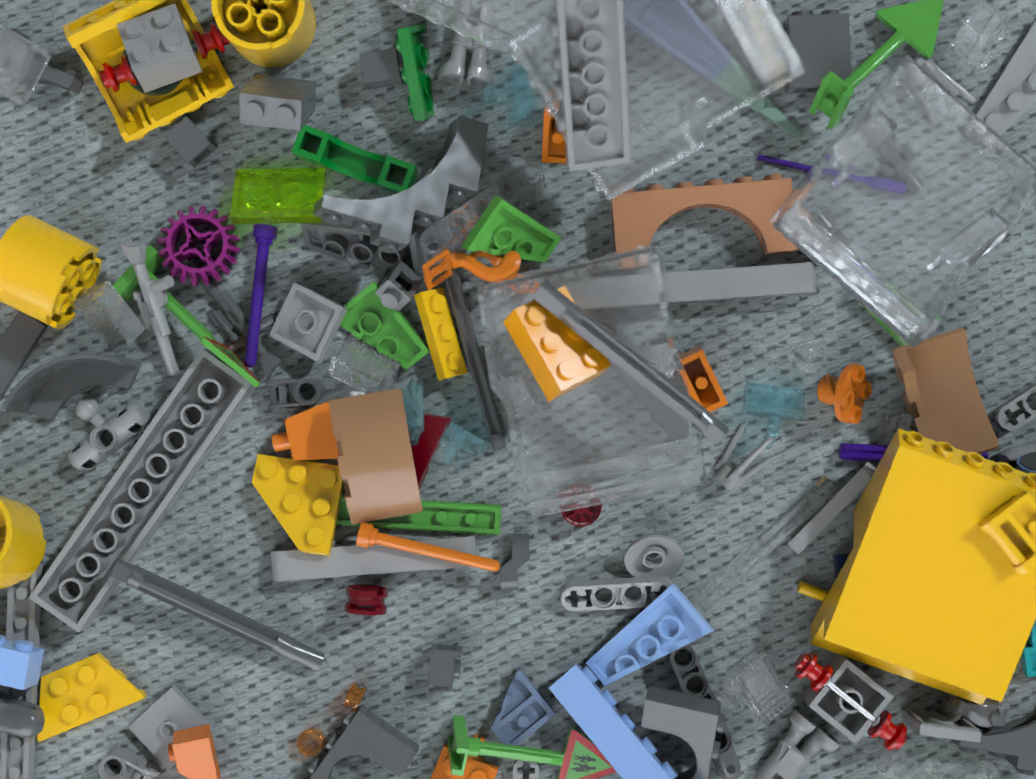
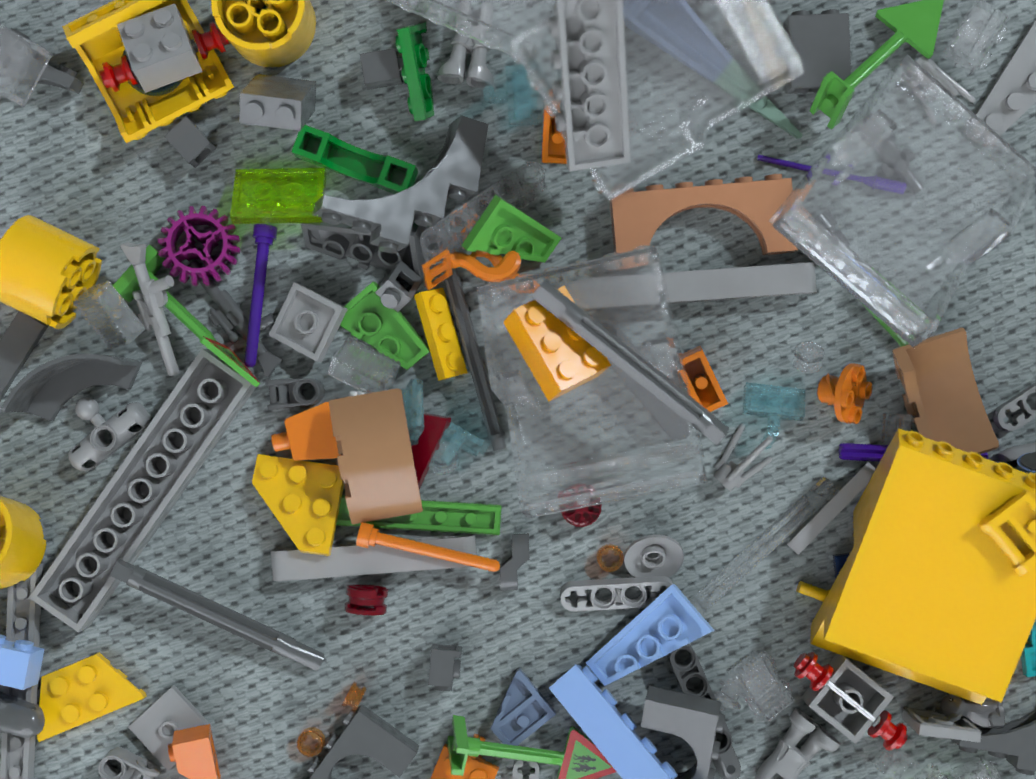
(615, 565): none -> clear orange bush

